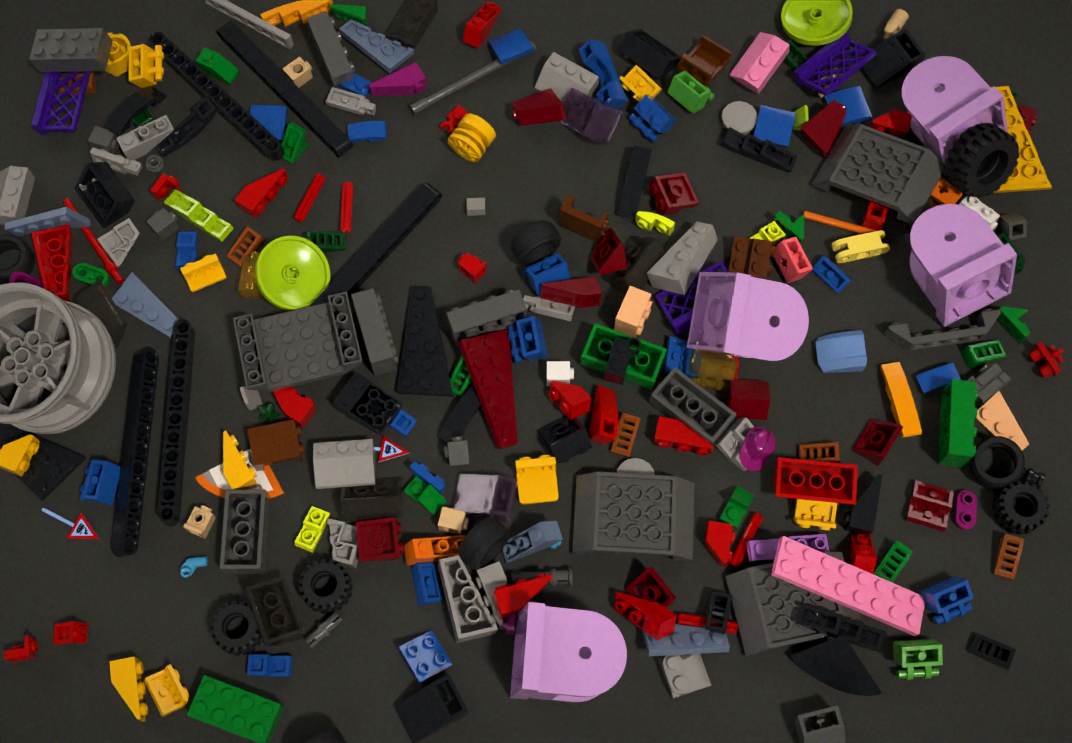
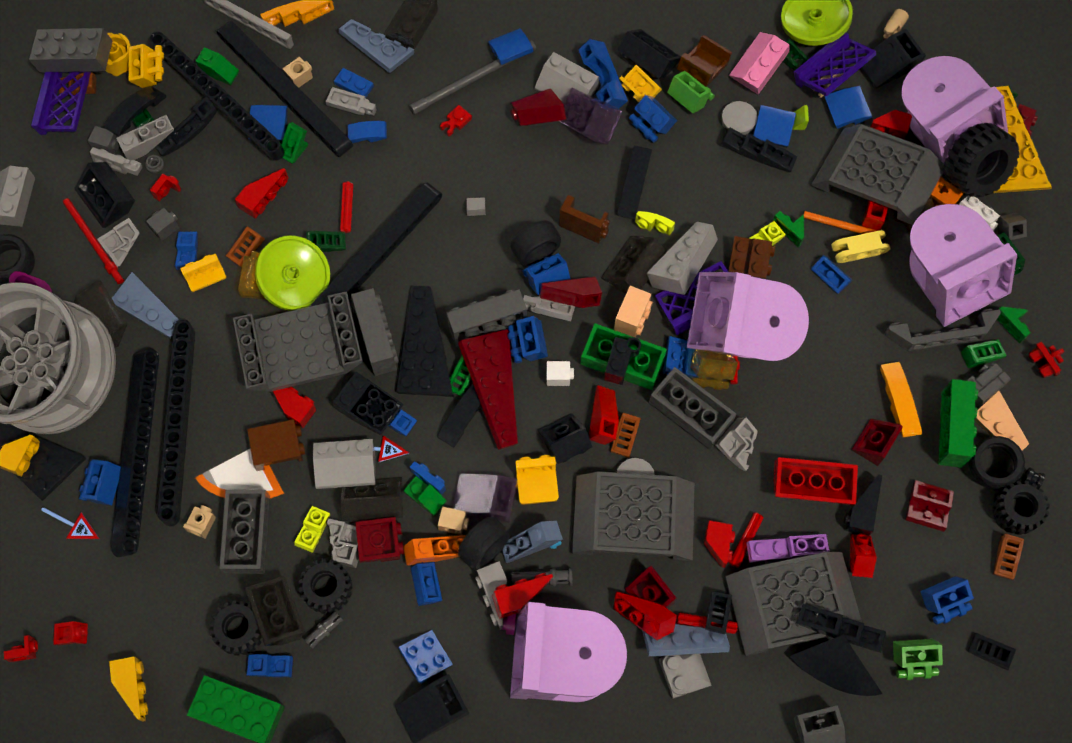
(47, 220): sand blue wing -> none
(54, 259): red wedge -> none
(92, 275): green plate -> none
(167, 690): yellow bracket -> none
(191, 565): dark azure arm -> none
(198, 215): lime slope -> none
(234, 465): yellow slope -> none
(251, 398): light grey slope -> none
(268, 413): dark green plant -> none
(309, 197): red axle -> none
(330, 48): dark grey wedge -> none
(349, 12): green slope -> none
(402, 82): magenta slope -> none
(457, 451): dark grey brick -> none
(466, 609): light grey wedge -> none
(471, 137): yellow wheel -> none
(471, 267): red brick -> none
(481, 24): red slope -> none
(570, 399): red slope -> none
(609, 254): dark red slope -> none
(672, 193): dark red plate -> none
(677, 435): red slope -> none
(736, 507): green slope -> none
(749, 399): dark red slope -> none
(757, 448): magenta piece -> none
(792, 260): coral brick -> none
(815, 514): yellow bracket -> none
(825, 127): dark red slope -> none
(831, 445): dark orange slope -> none
(842, 352): medium blue slope -> none
(848, 586): bright pink plate -> none
(898, 567): green slope -> none
(937, 378): blue slope -> none
(963, 509): magenta plate -> none

